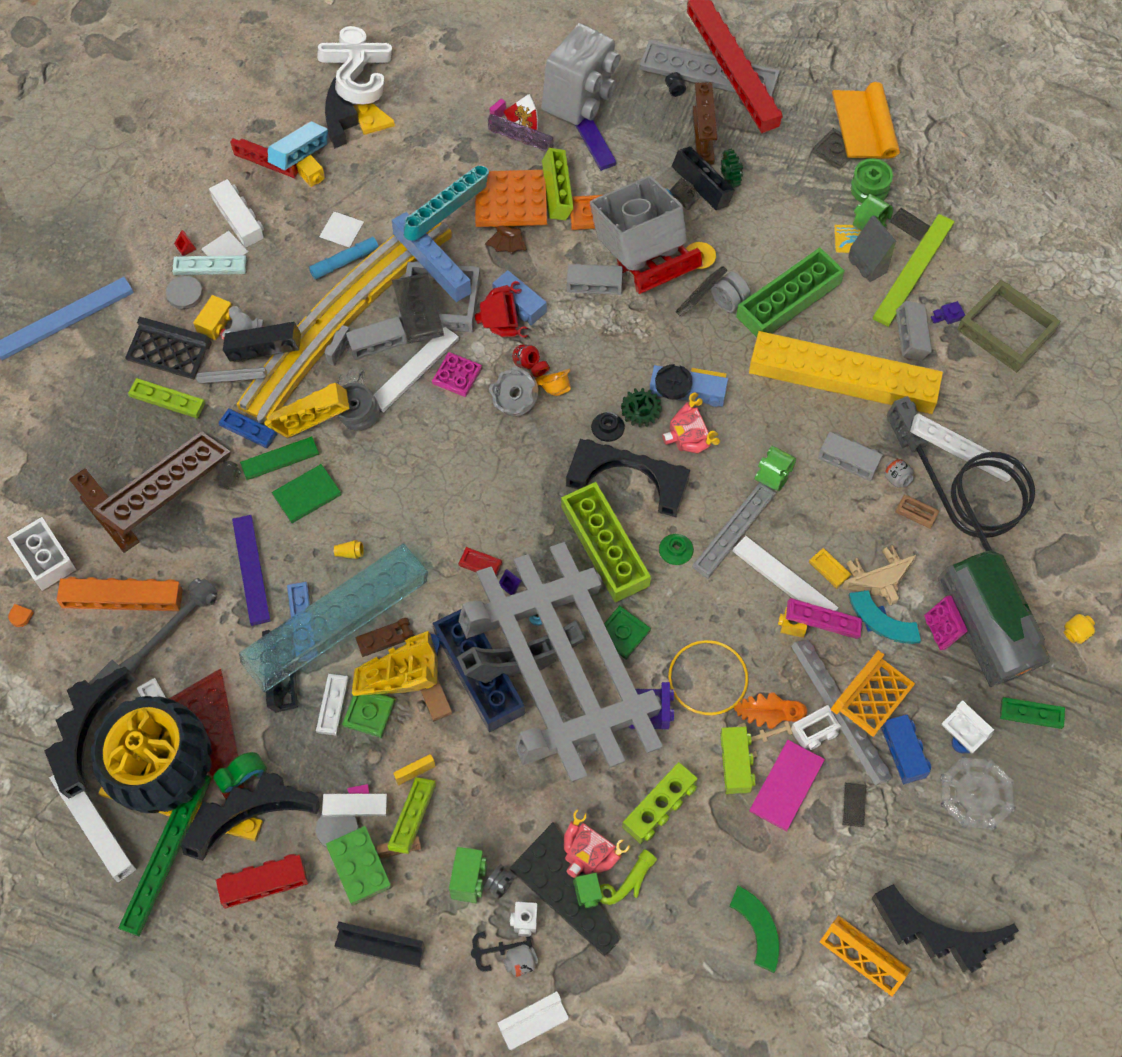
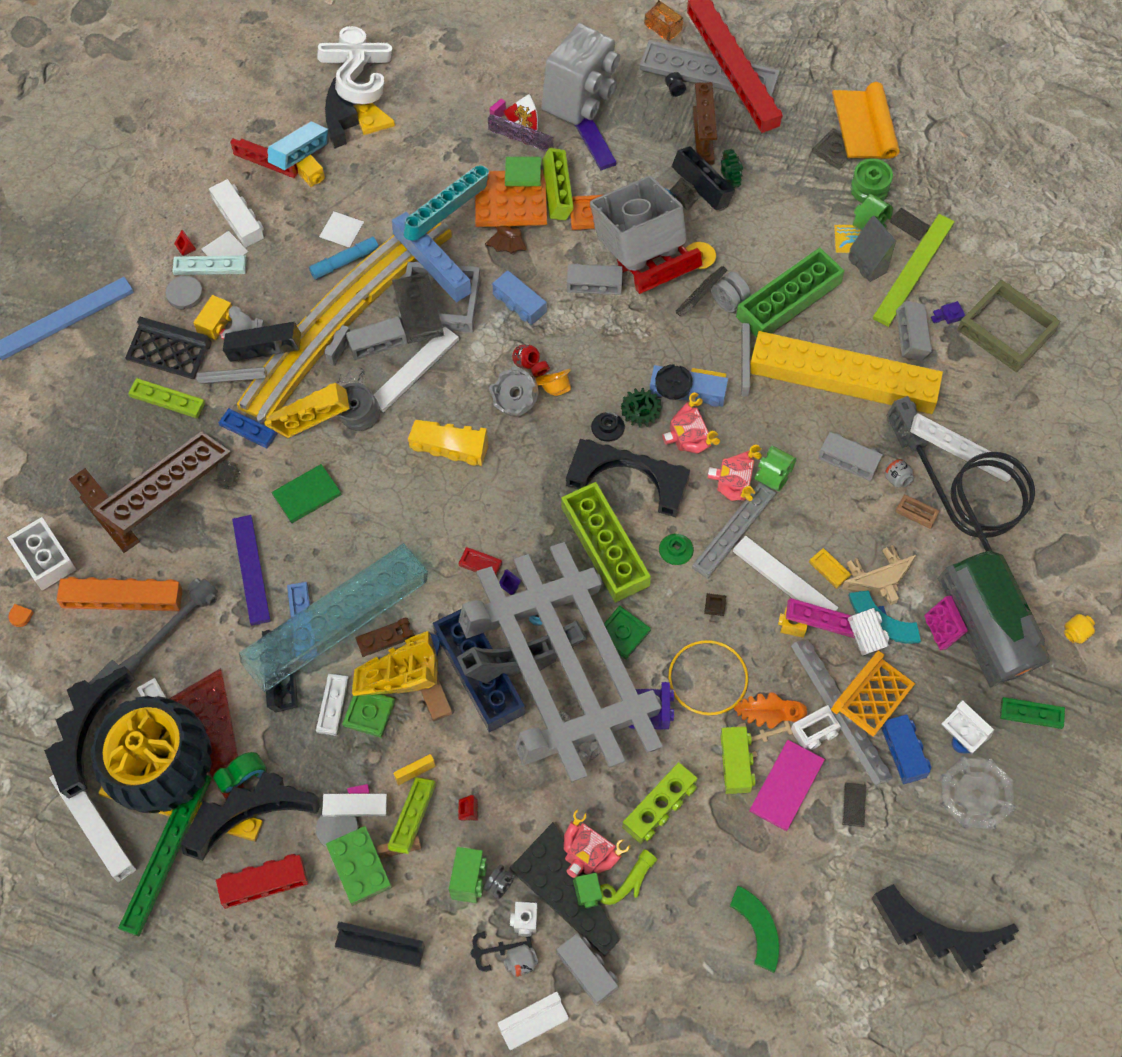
(279, 458): green tile -> none
(349, 549): yellow cone -> none
(449, 441): none -> yellow wedge
(457, 374): dark pink tile -> none
(468, 808): none -> red slope
(499, 312): red torso -> none
(523, 171): none -> bright green tile
(587, 969): none -> light grey brick
(659, 26): none -> clear orange window
(715, 604): none -> dark brown tile
(736, 475): none -> coral torso
(745, 360): none -> light grey tile
(868, 631): none -> white brick
(871, 951): light orange fence -> none

